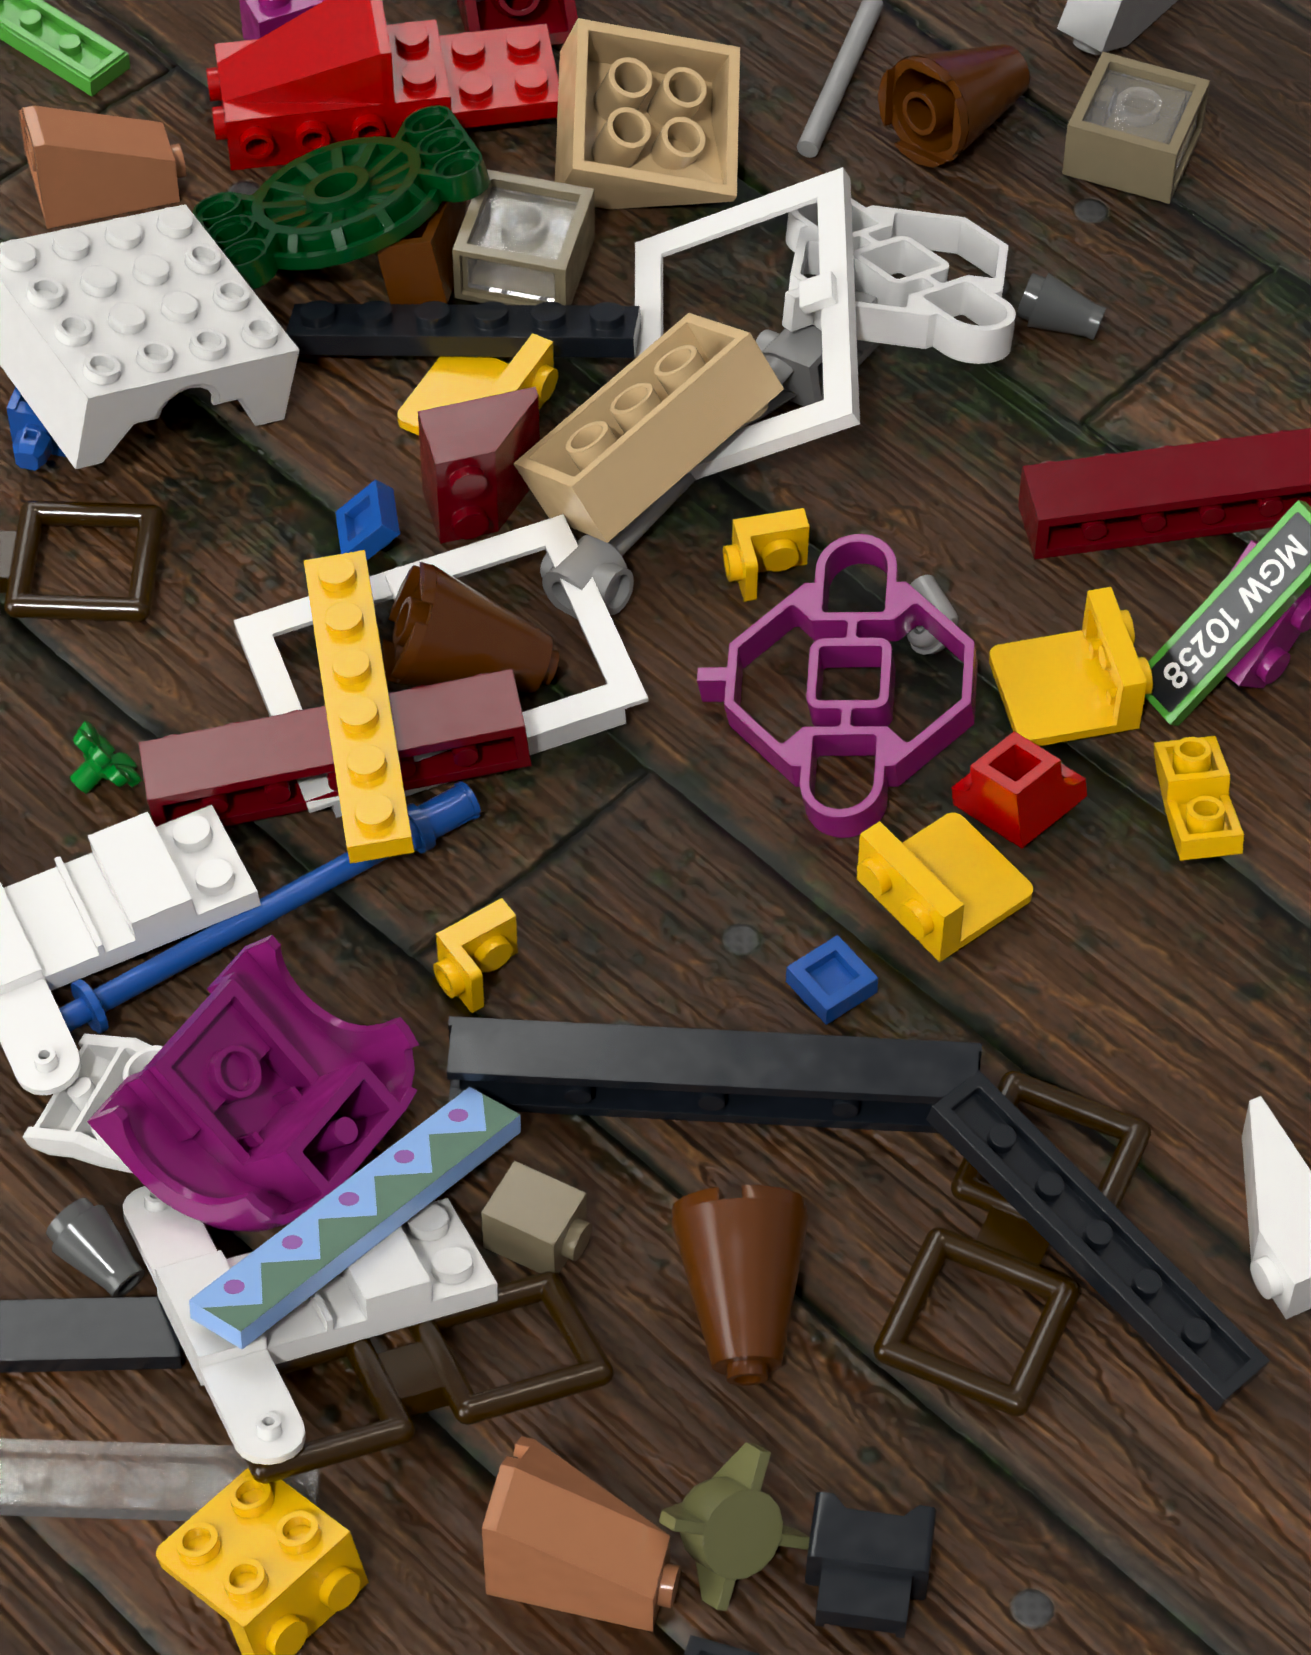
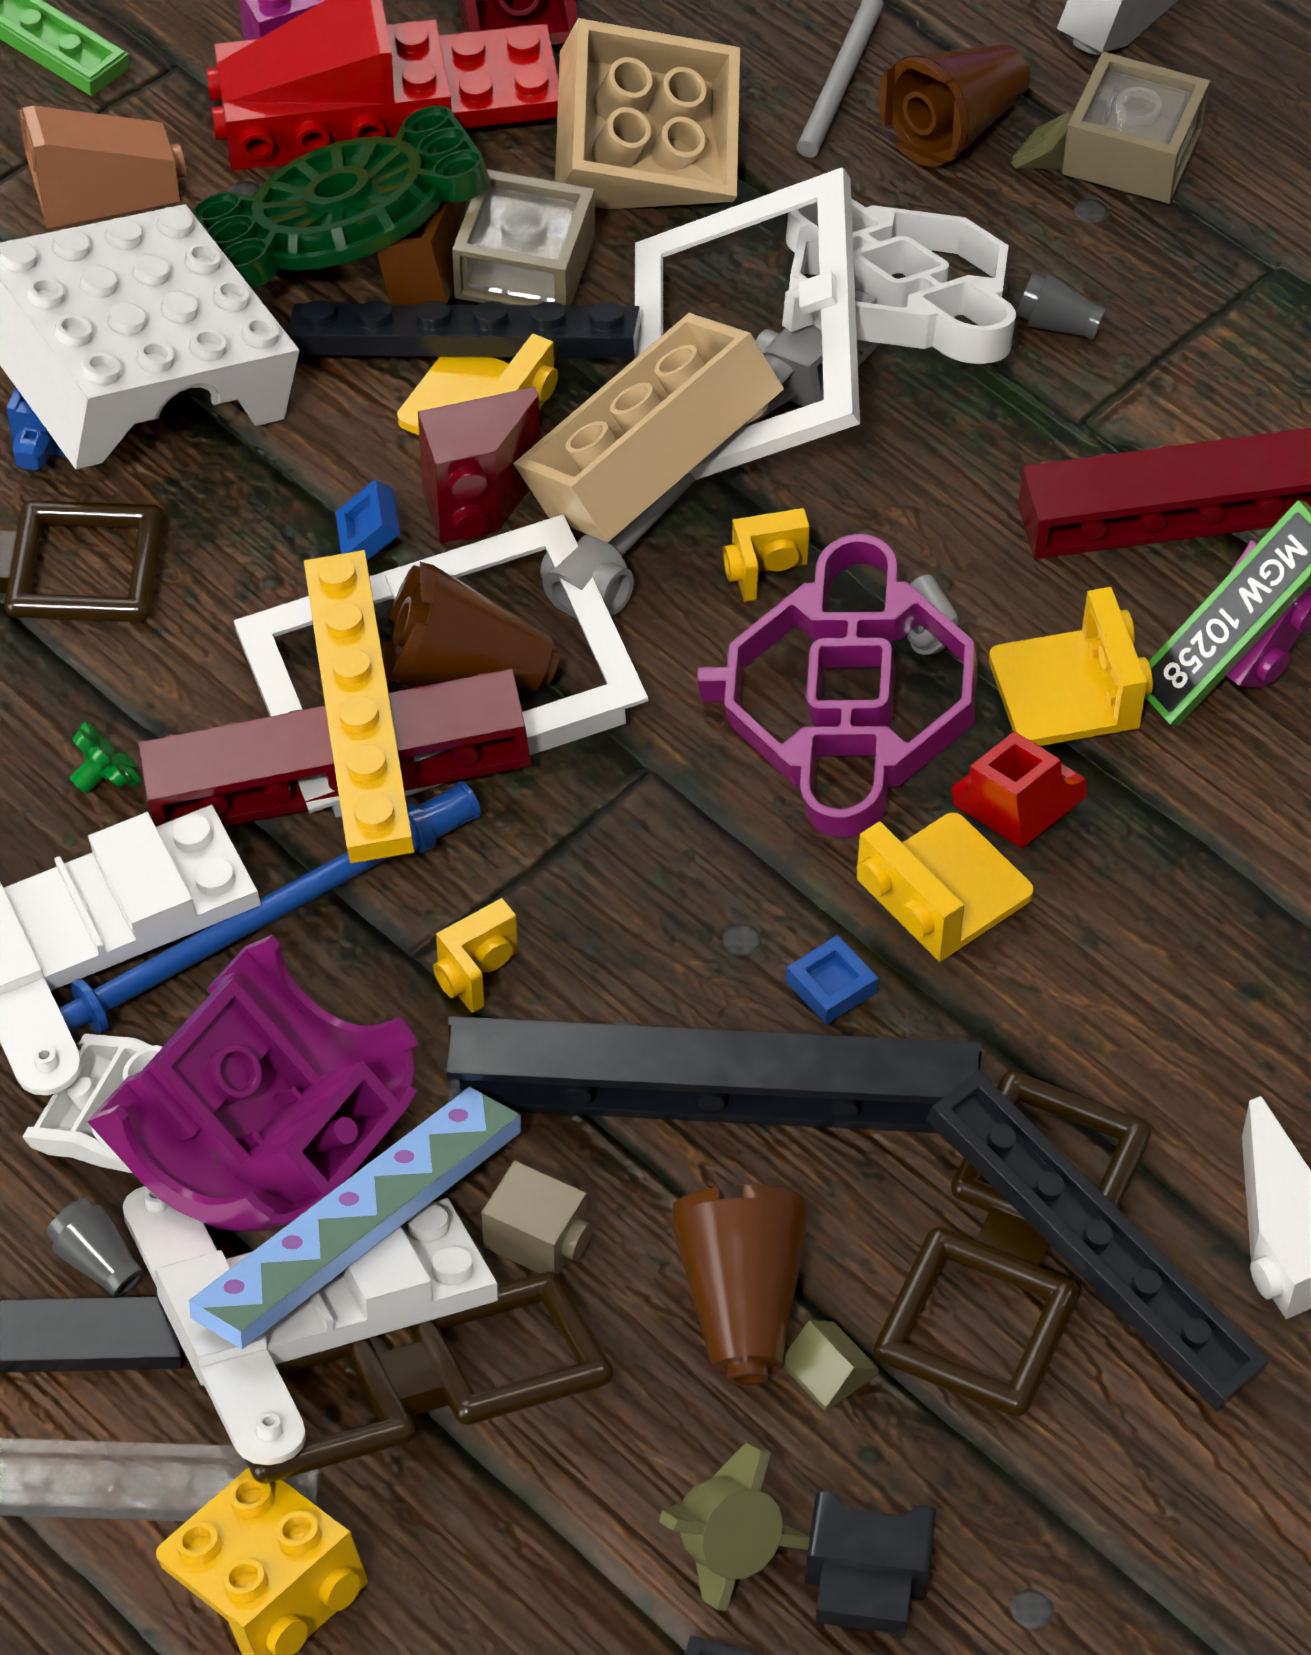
(573, 1544): nougat slope -> none
(827, 1363): none -> olive slope
(1044, 146): none -> olive slope
(1197, 798): yellow slope -> none

